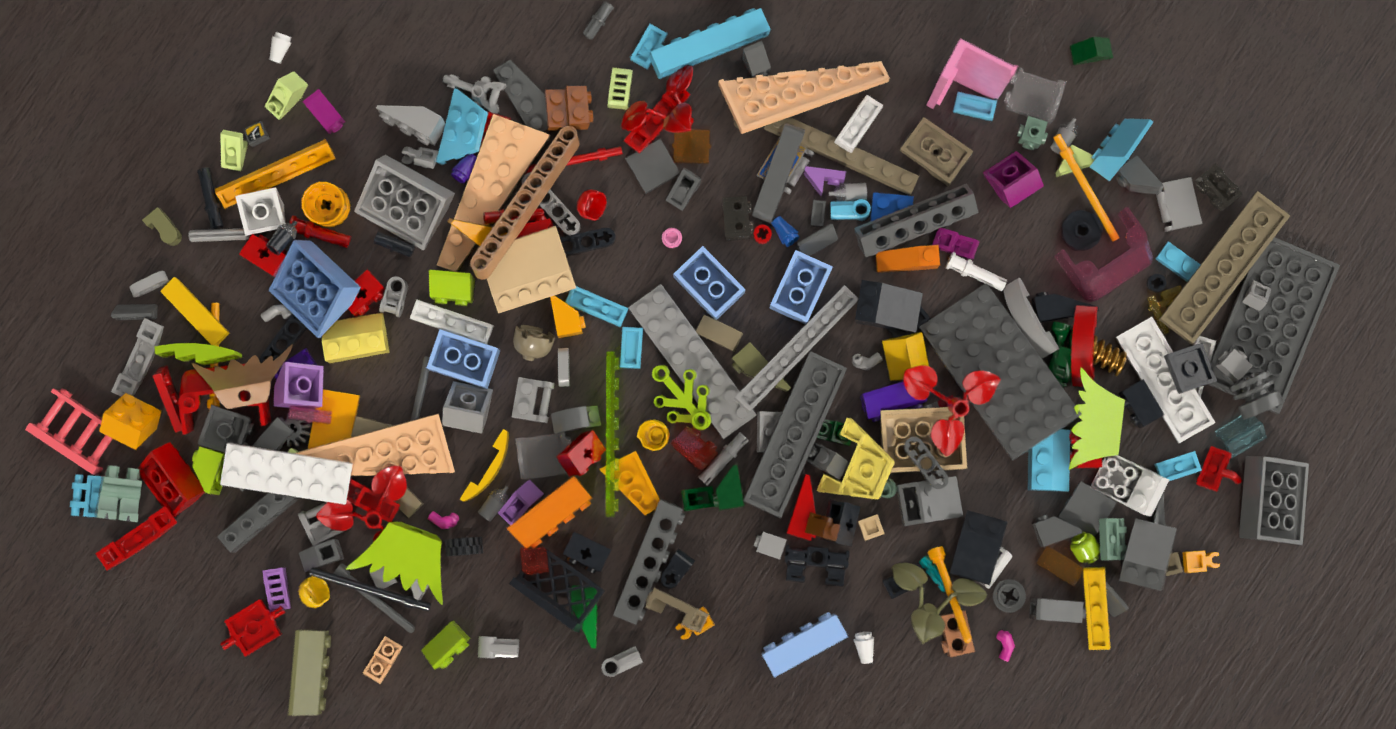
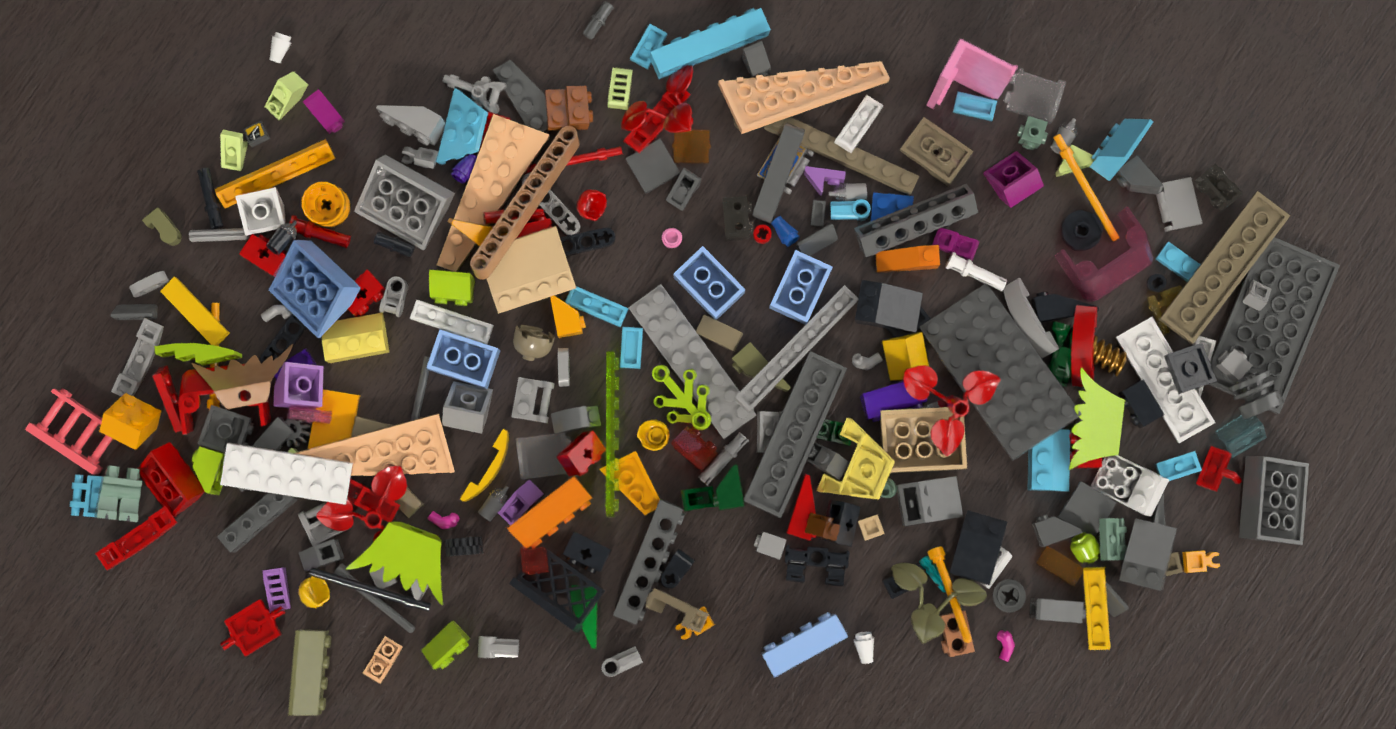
(921, 447): dark grey beam -> none
(1091, 50): dark green slope -> none

